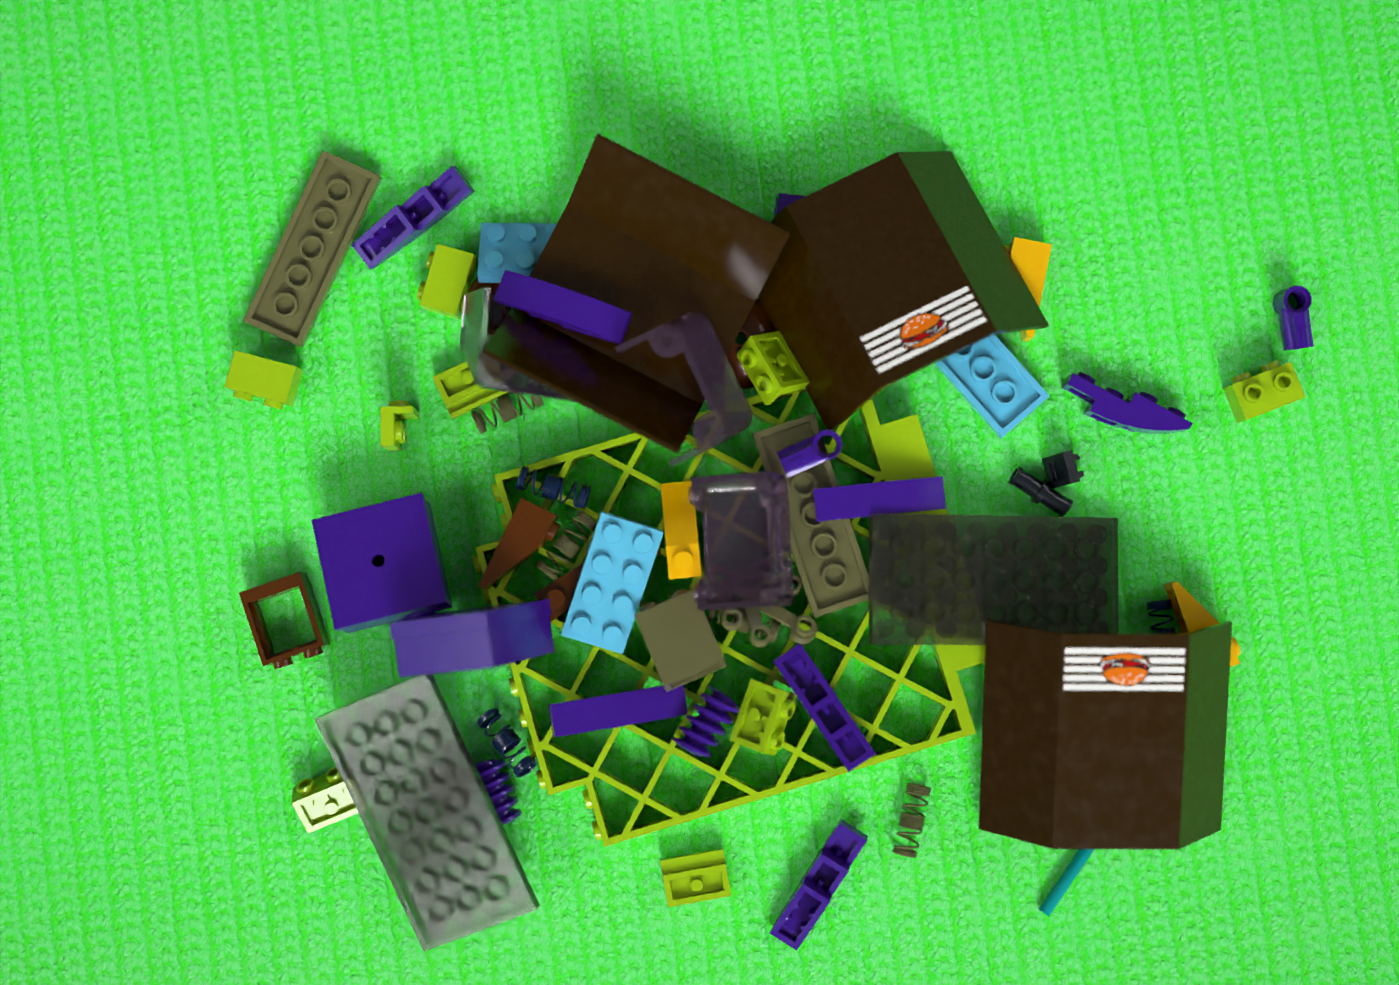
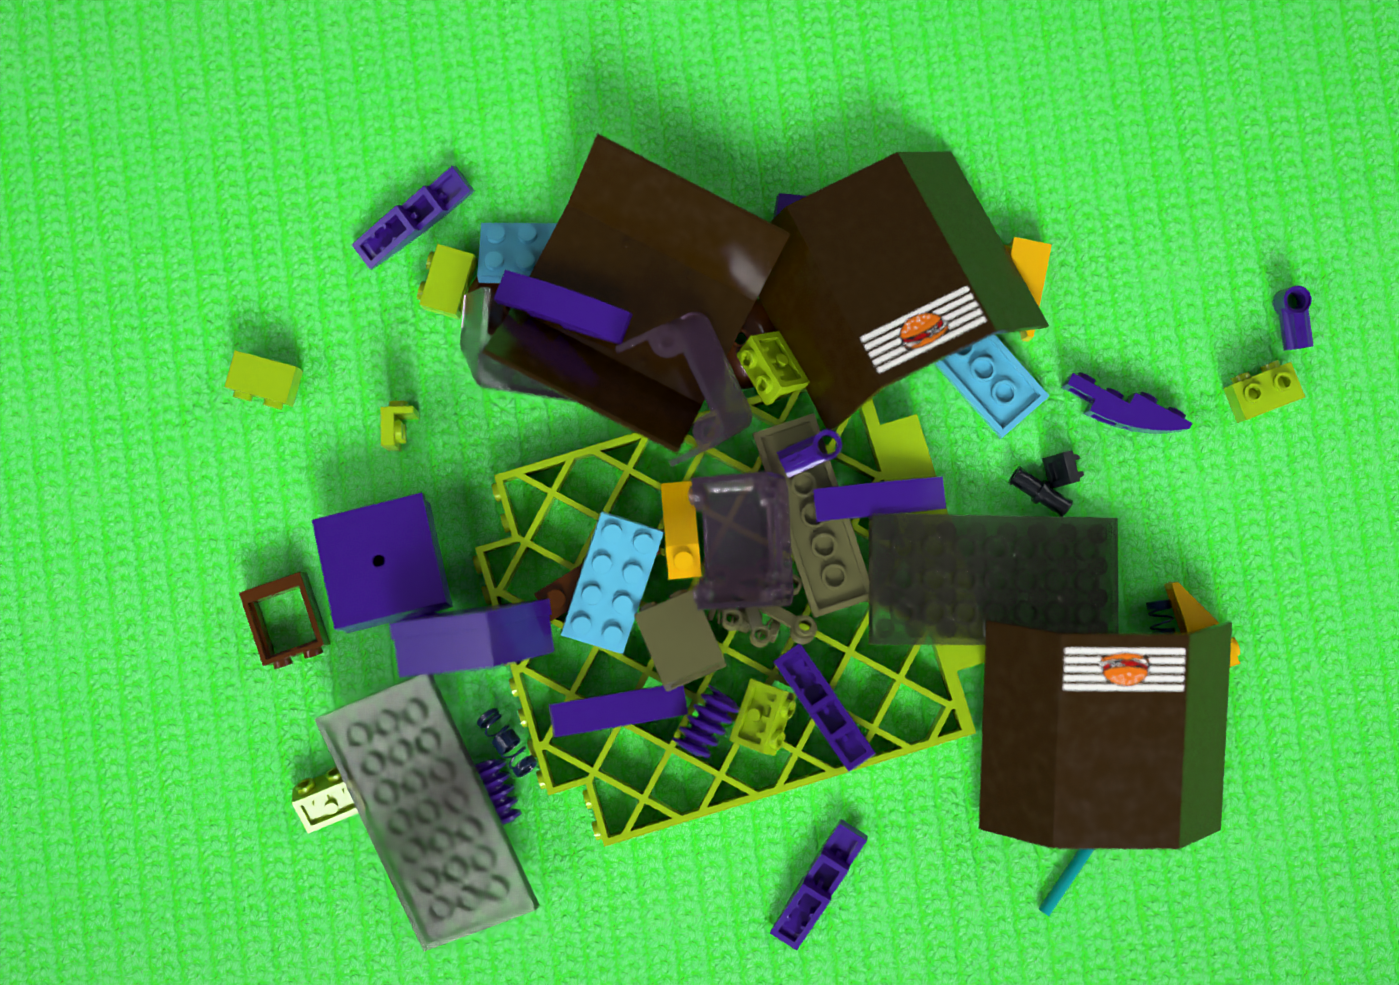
(312, 249): olive plate -> none
(461, 391): lime plate -> none
(506, 411): olive piece -> none
(523, 537): reddish brown slope -> none
(552, 487): dark blue piece -> none
(567, 545): olive piece -> none
(695, 877): lime plate -> none
(910, 820): olive piece -> none

